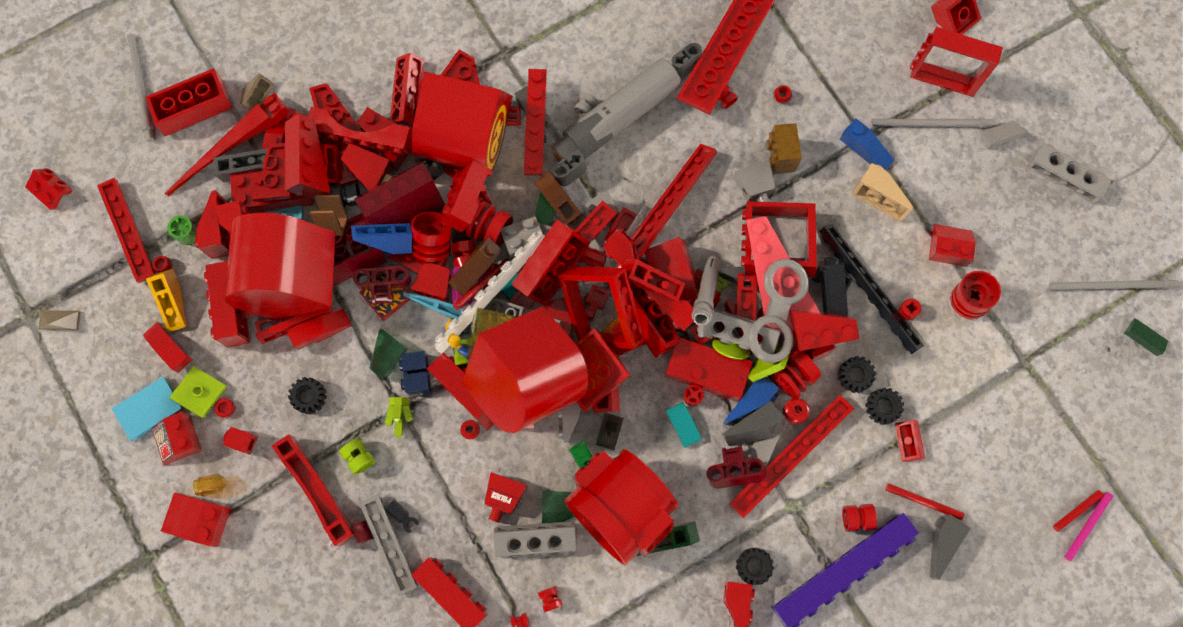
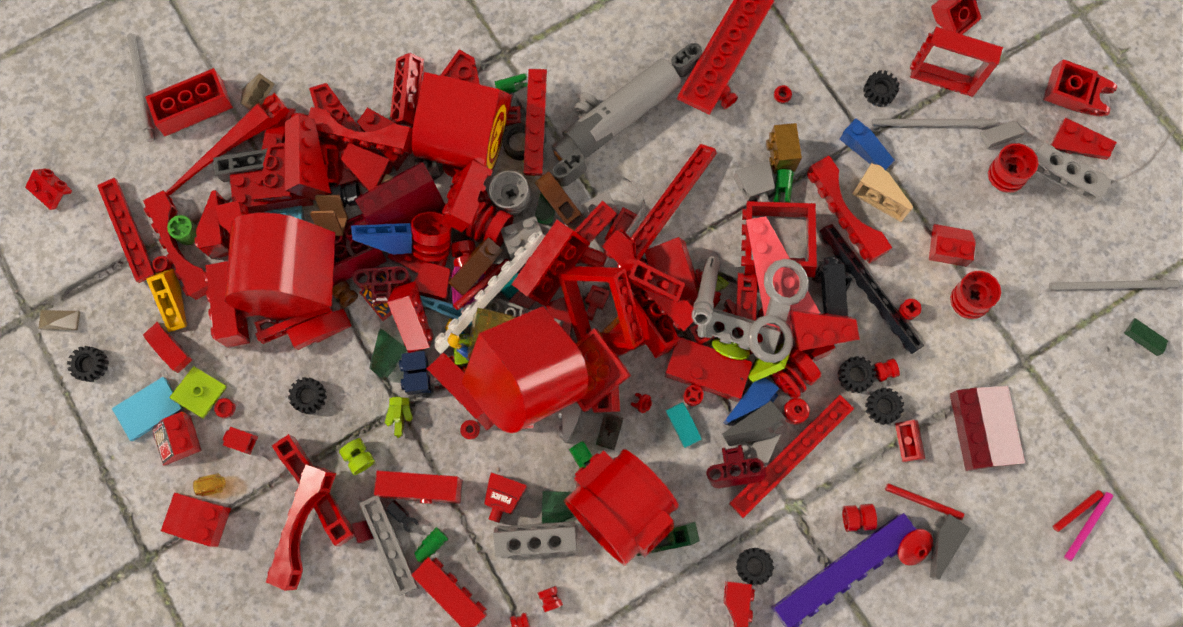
(77, 360): none -> black tyre
(161, 210): none -> red arch
(287, 565): none -> arch
(344, 293): none -> reddish brown wheel
(410, 317): none -> wedge
(418, 487): none -> red brick
(430, 544): none -> green hinge
(505, 185): none -> light grey wheel
(507, 84): none -> green hinge
(510, 131): none -> black tyre
(644, 402): none -> red plate
(784, 183): none -> green hinge
(868, 240): none -> red arch
(886, 370): none -> red wheel
(888, 81): none -> black tyre
(915, 547): none -> red dish
(986, 427): none -> slope
(1013, 167): none -> red wheel
(1078, 89): none -> red brick
(1079, 139): none -> red wing

